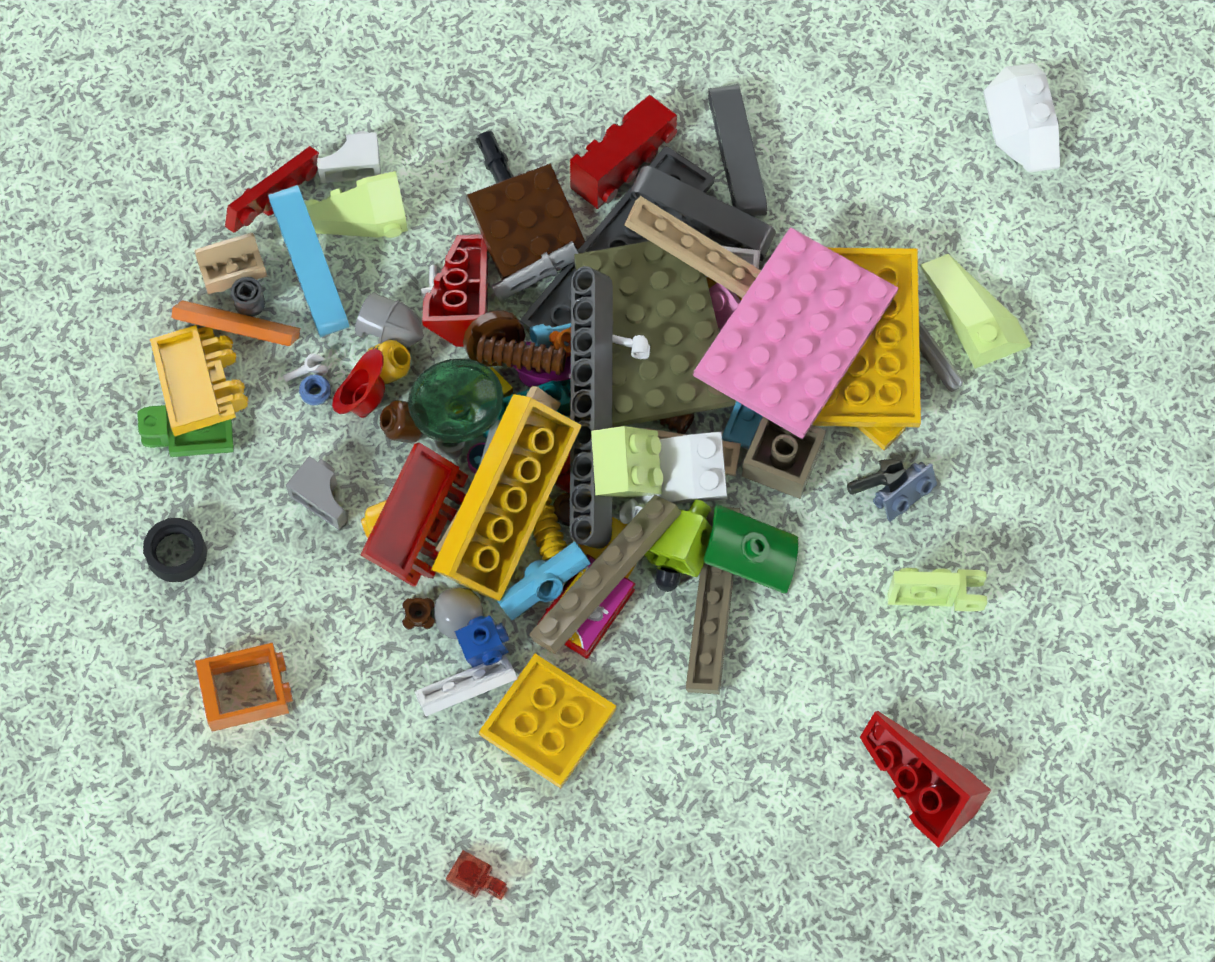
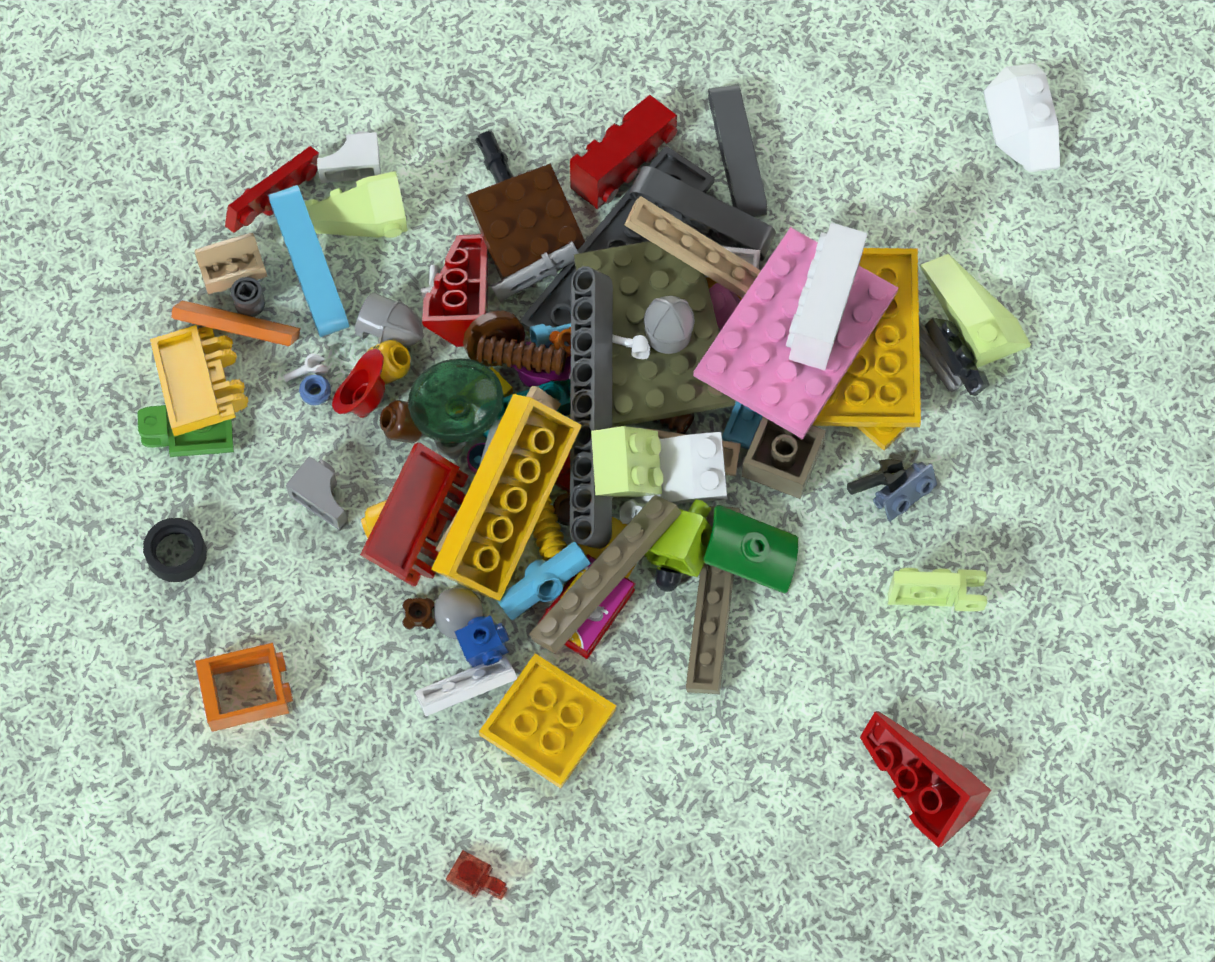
(669, 324): none -> light grey helmet
(825, 295): none -> white brick
(957, 355): none -> black hinge

